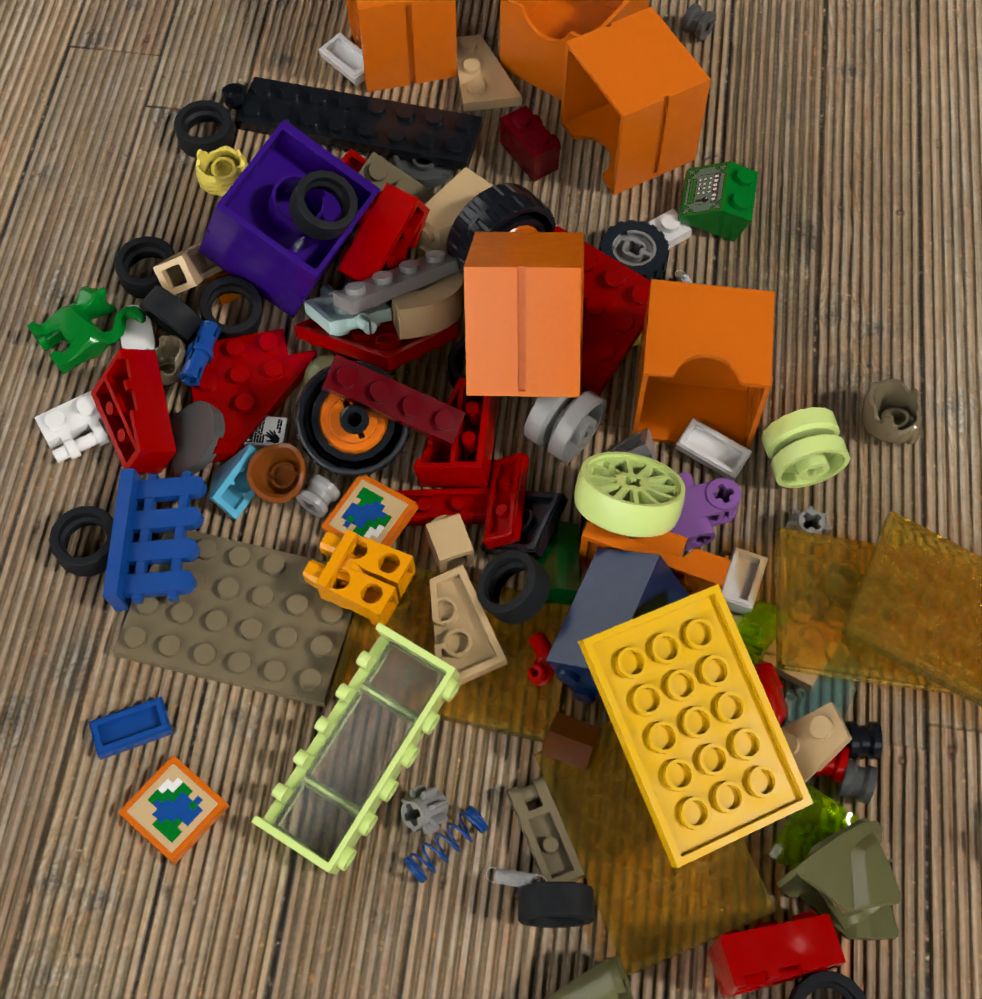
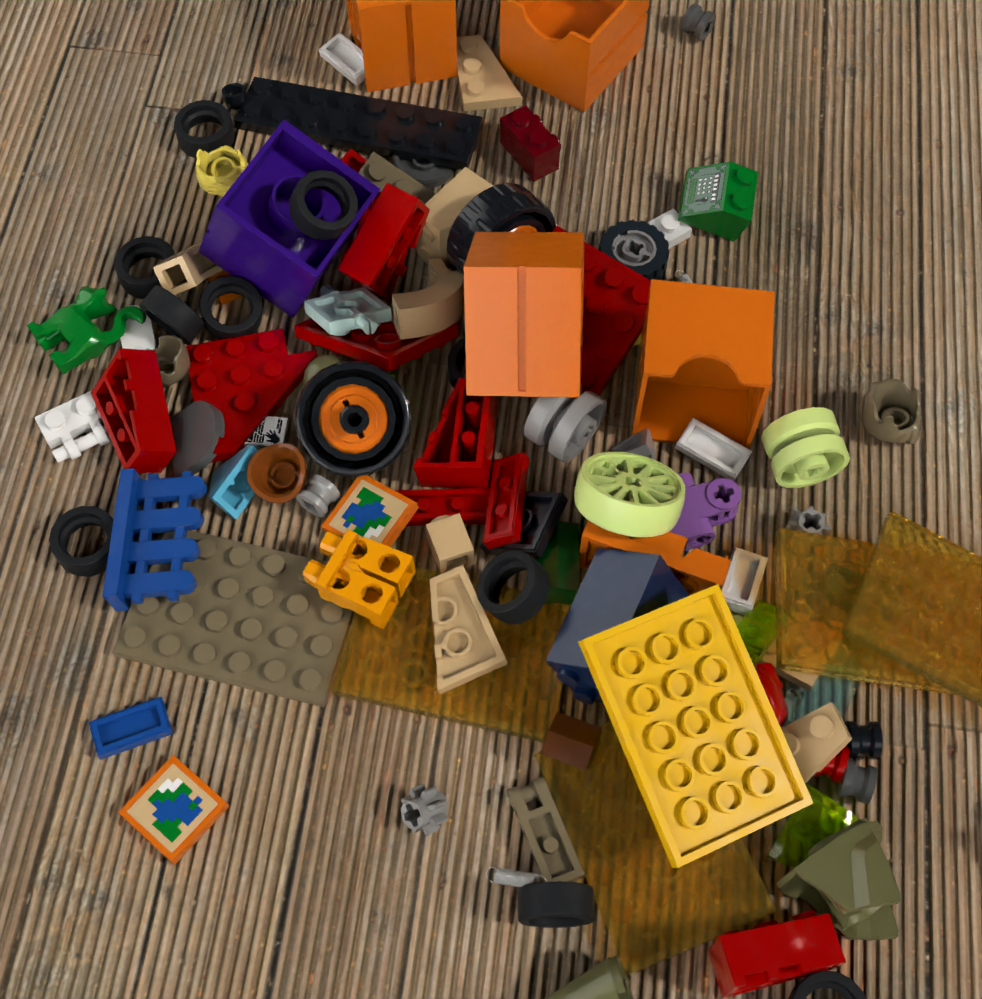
(200, 353): blue pin -> none
(360, 751): clear window -> none
(393, 283): light grey plate -> none
(393, 400): dark red plate -> none
(476, 819): blue piece -> none
(541, 671): red arm -> none
(635, 96): orange piece -> none

